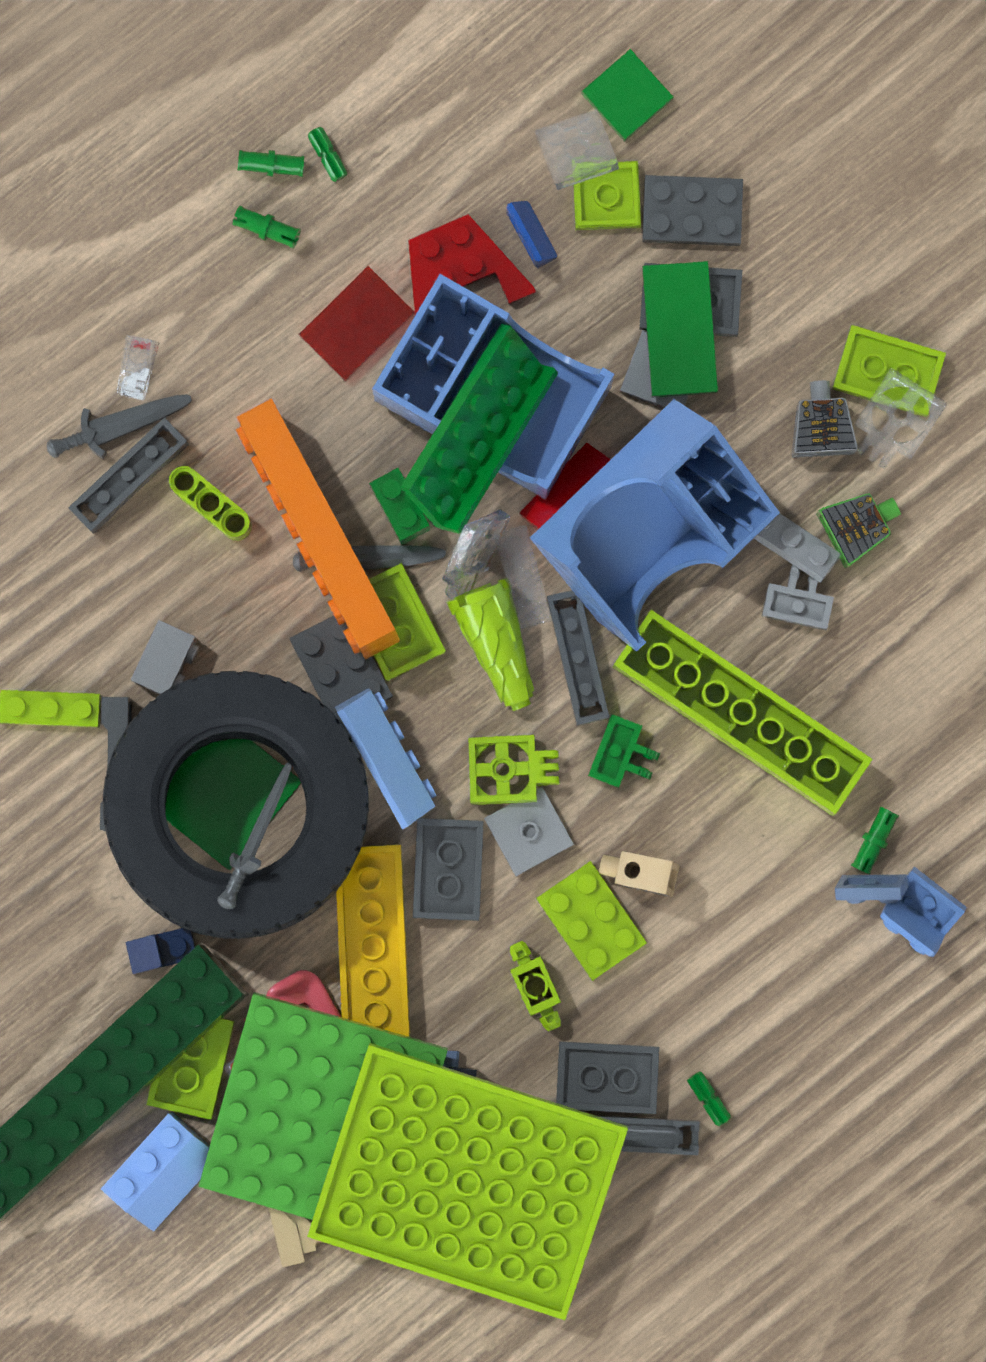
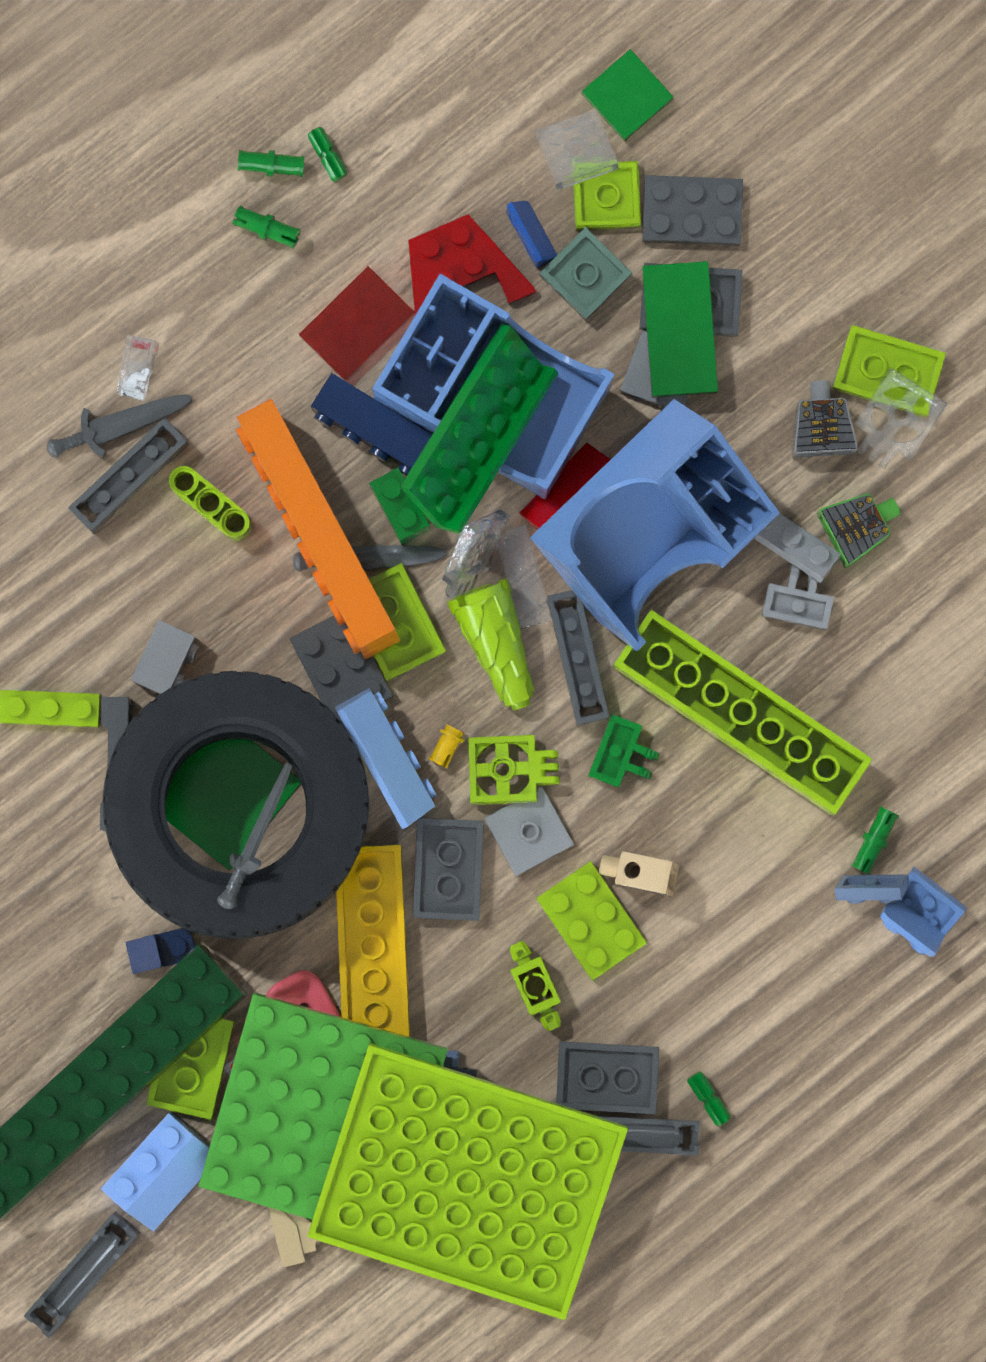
(82, 1274): none -> dark grey piece
(370, 423): none -> dark blue brick
(446, 745): none -> yellow pin
(585, 273): none -> sand green plate

